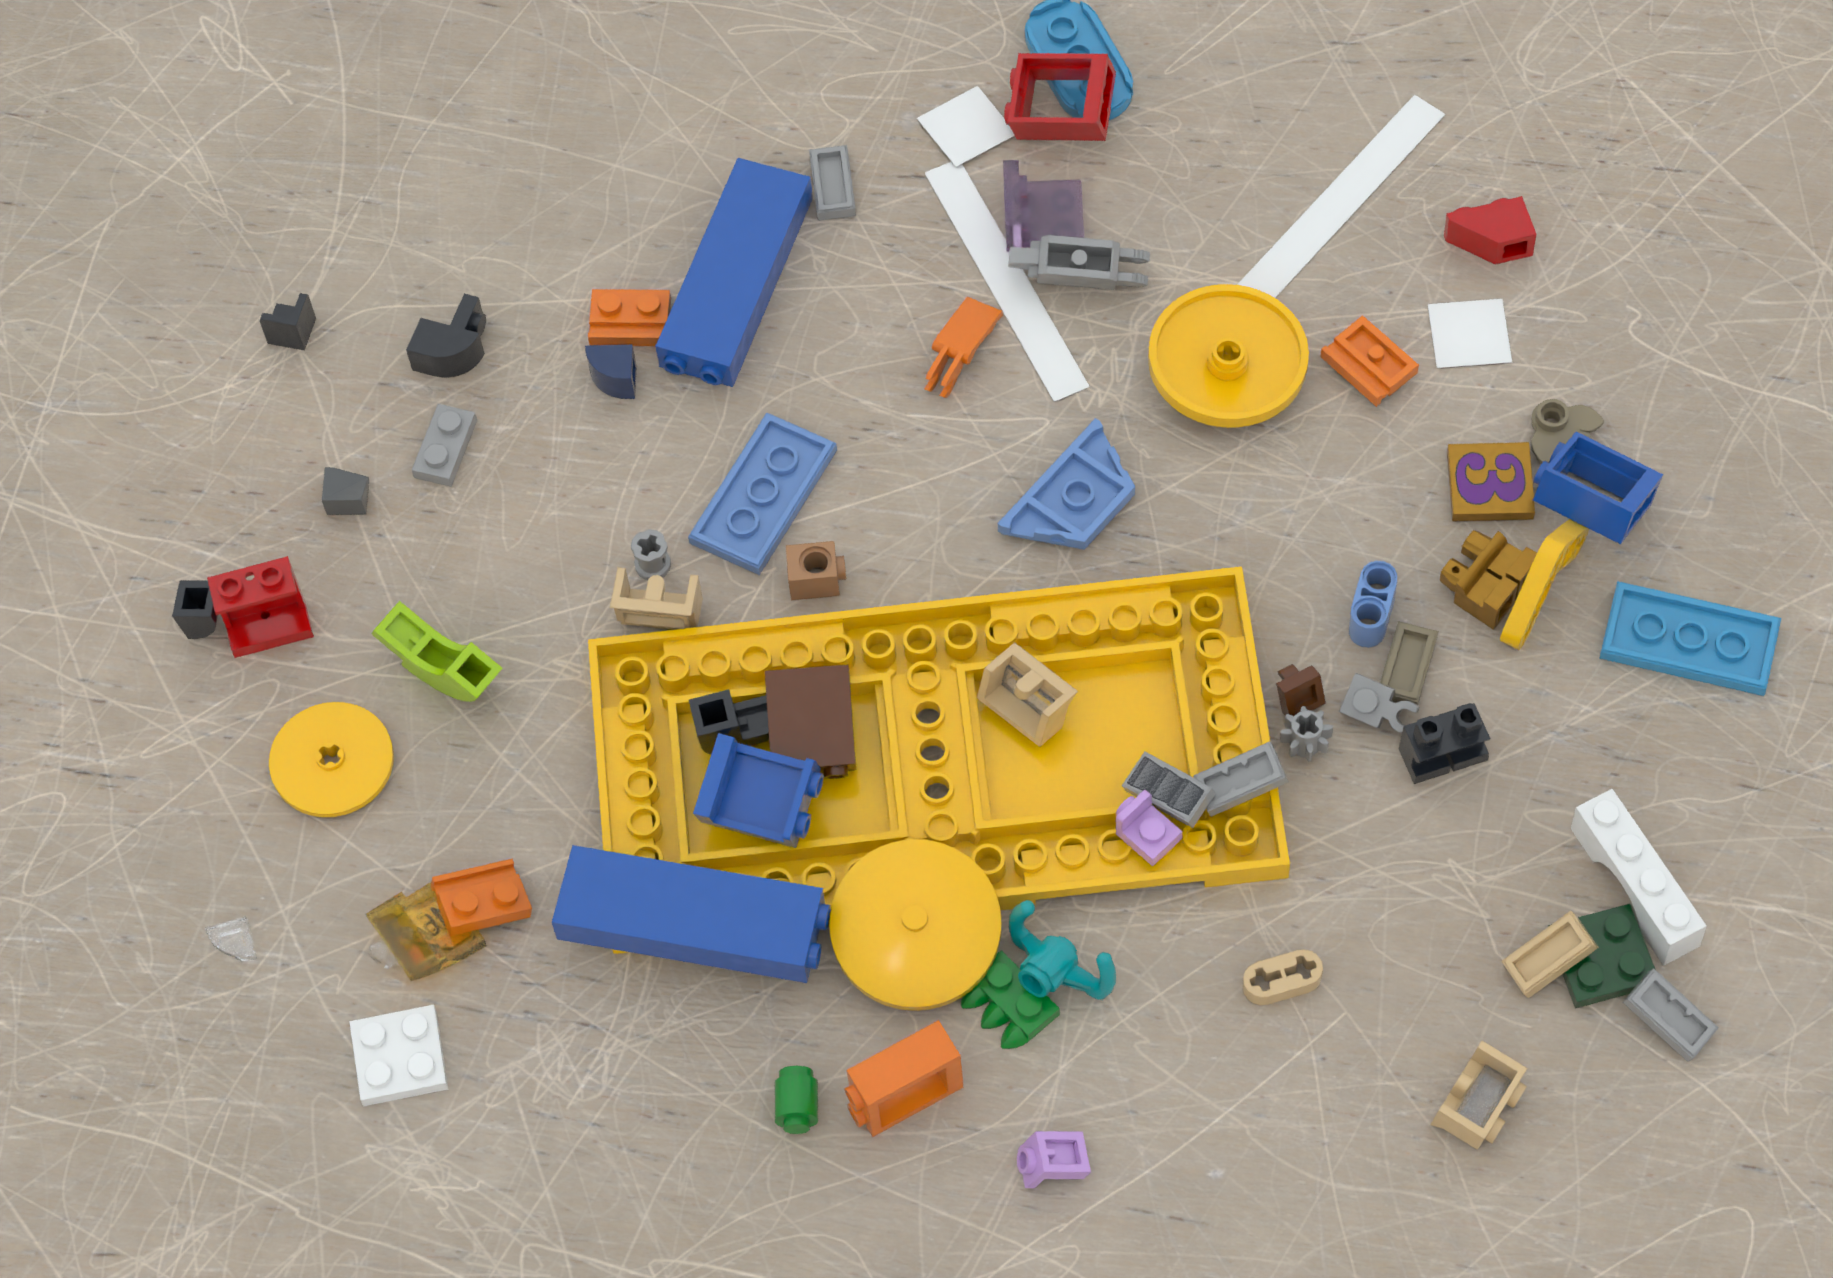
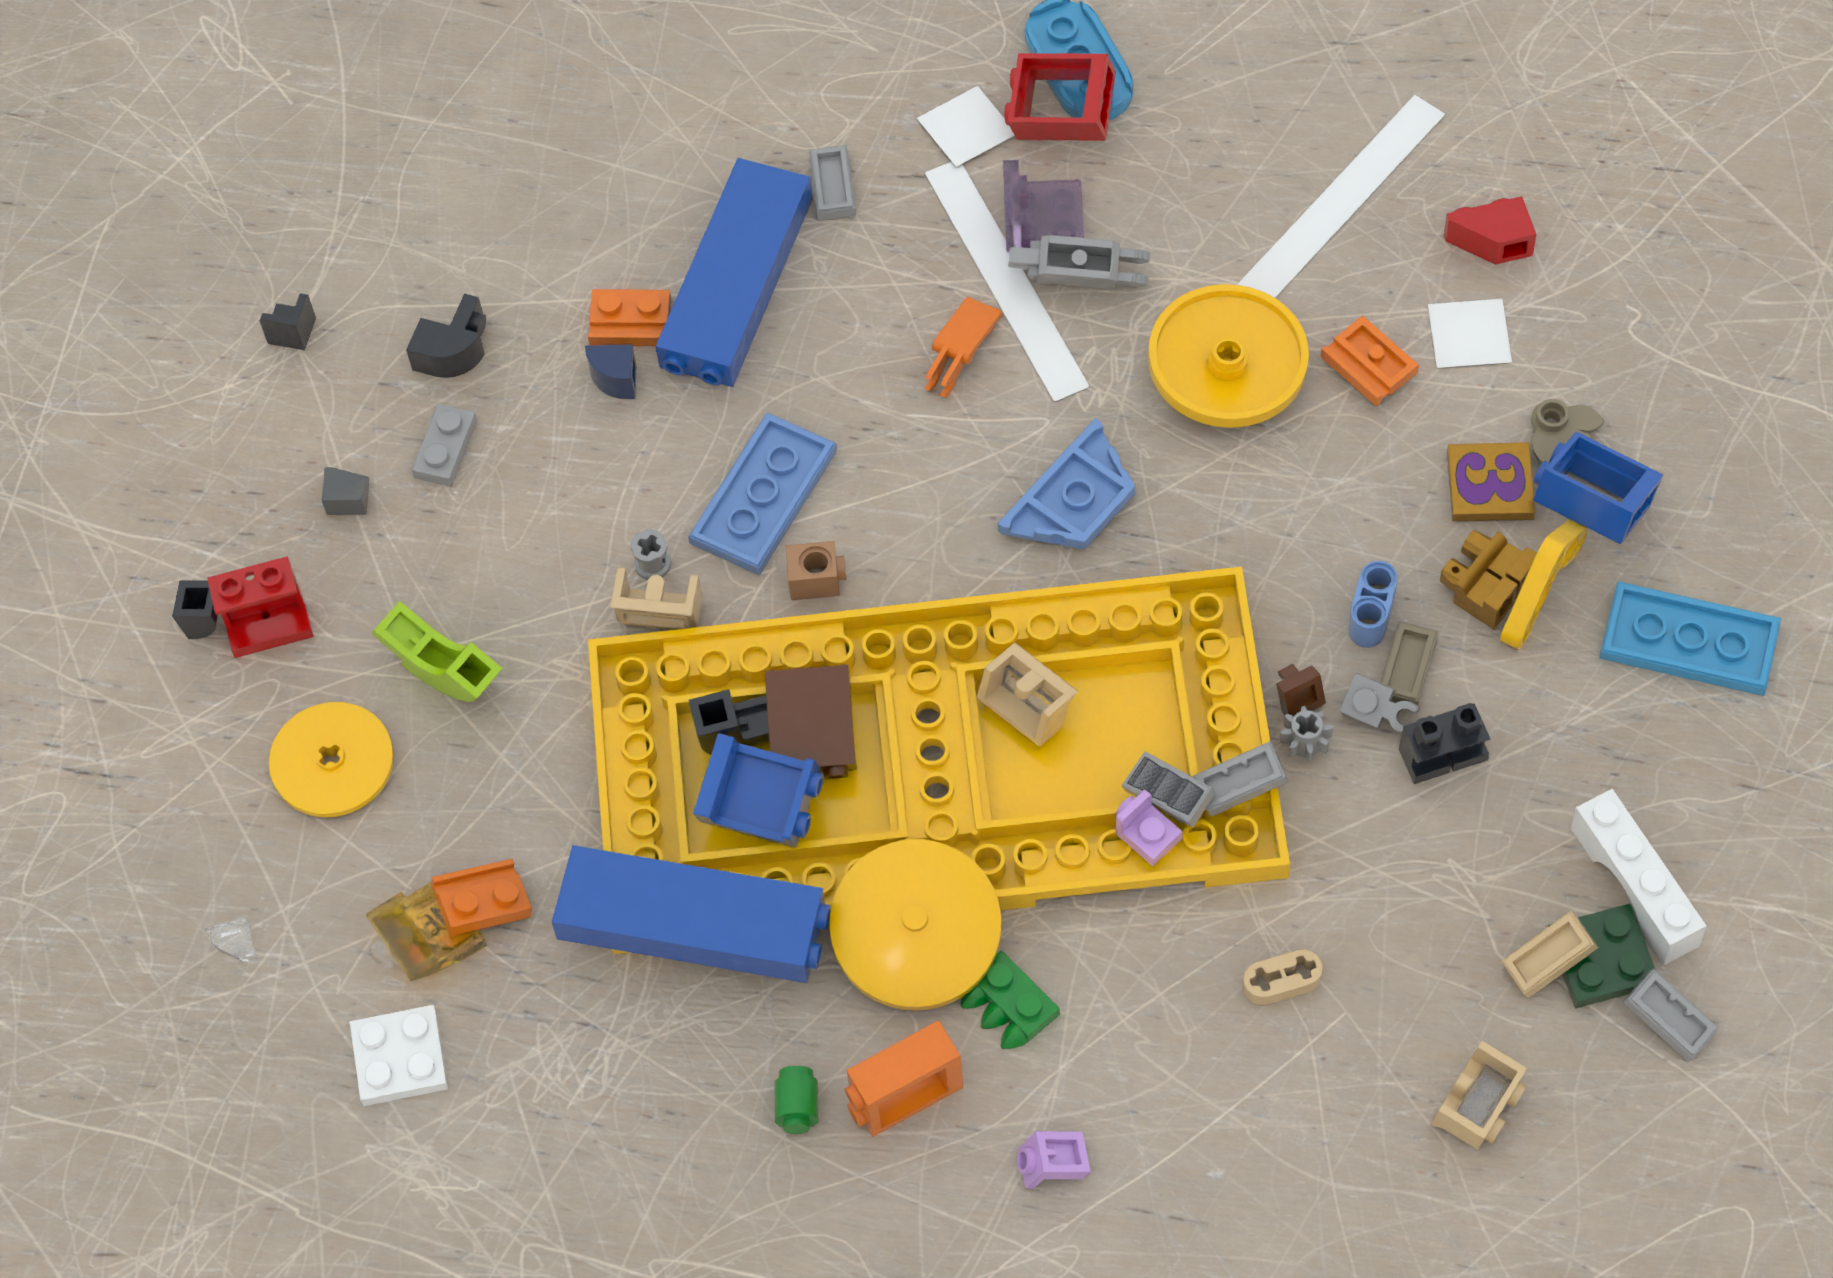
(1055, 961): teal piece -> none

